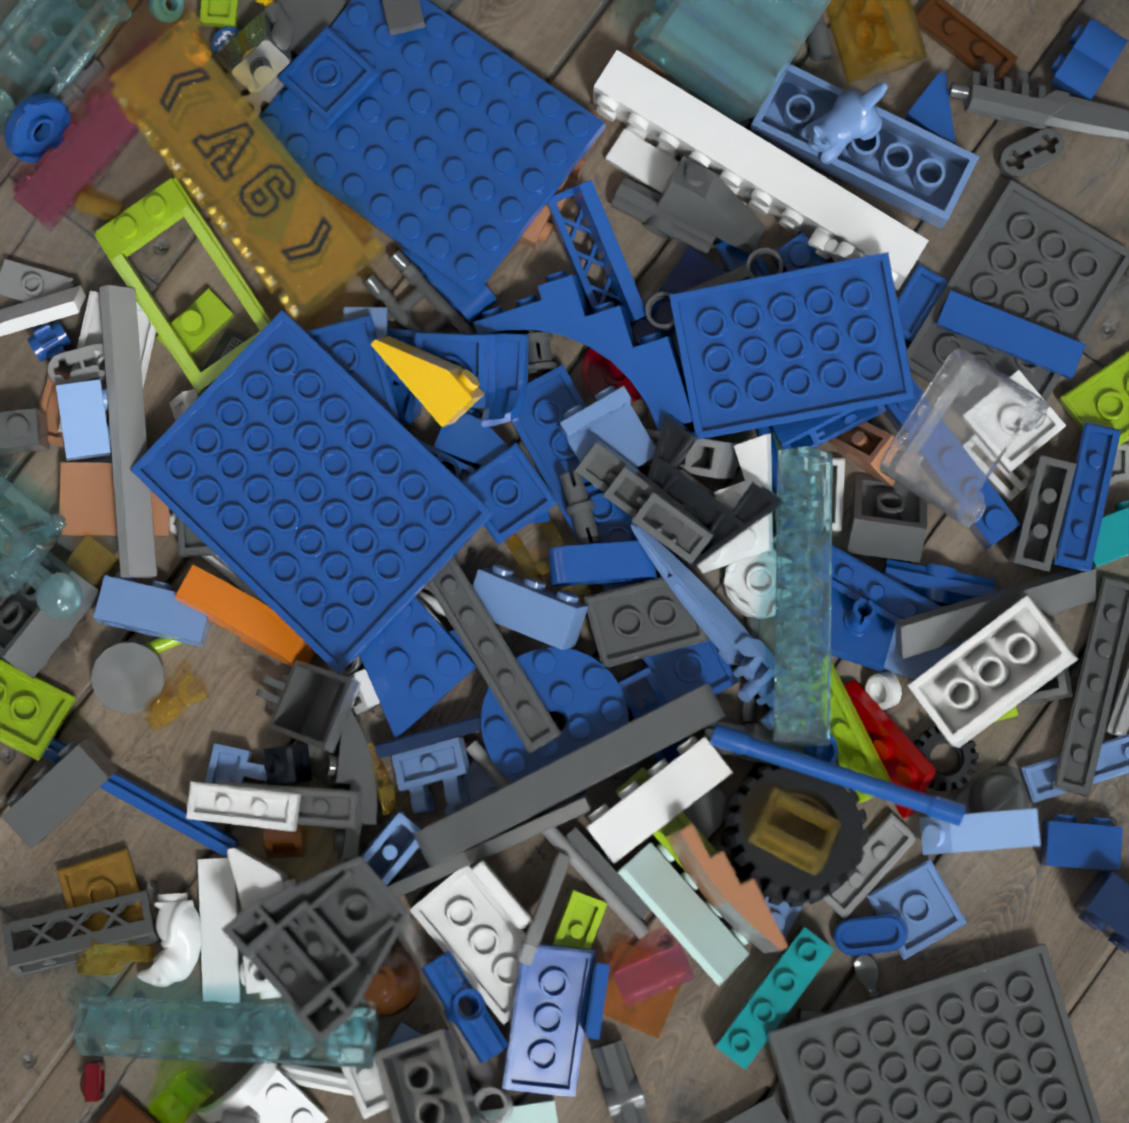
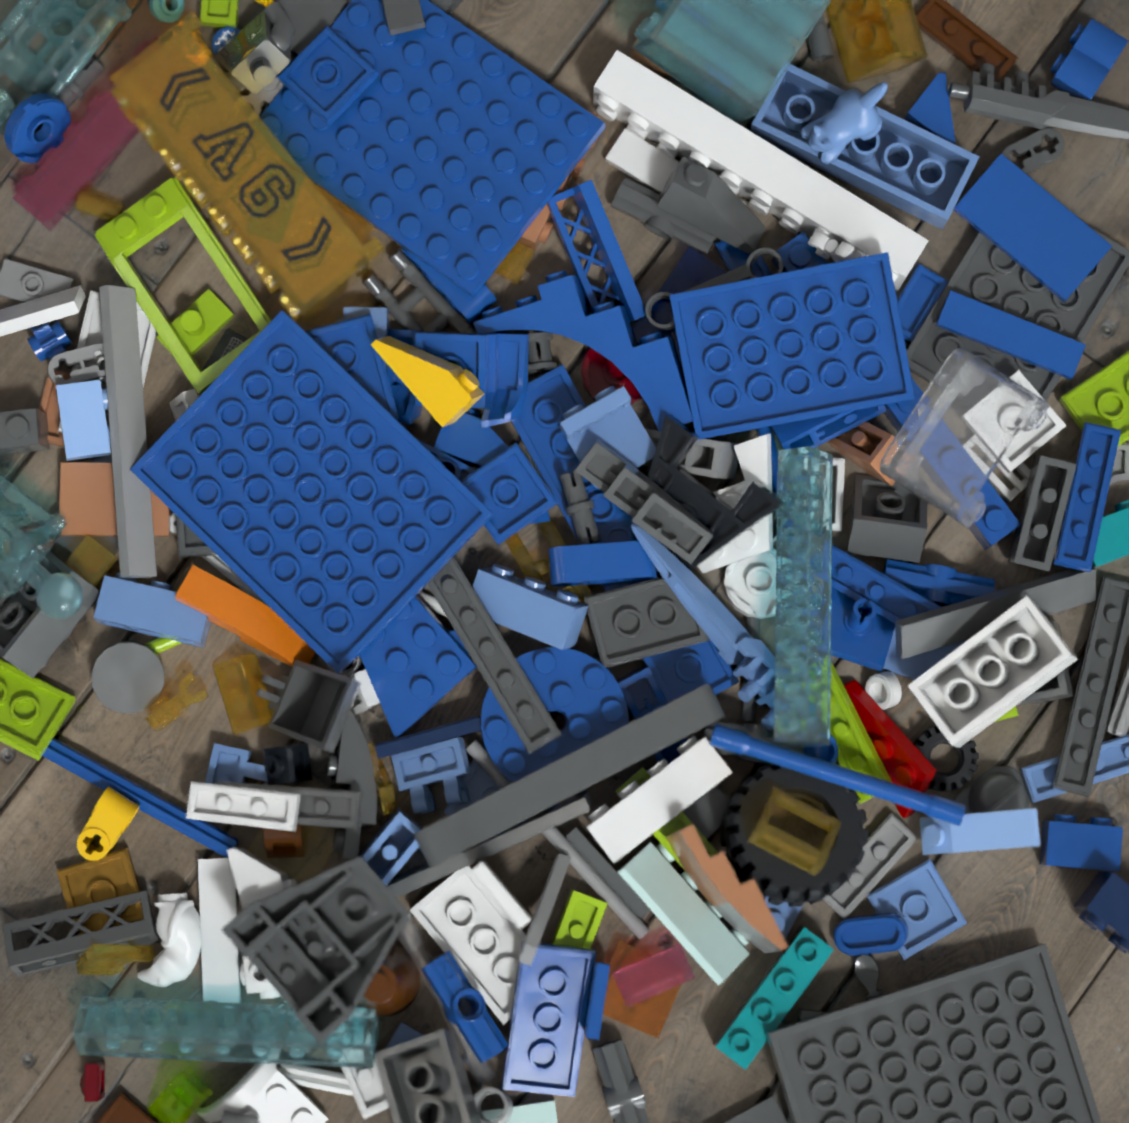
(58, 791): dark grey brick -> none
(109, 821): none -> yellow piece
(238, 686): none -> clear yellow slope
(515, 263): none -> clear yellow tile
(1032, 227): none -> blue tile

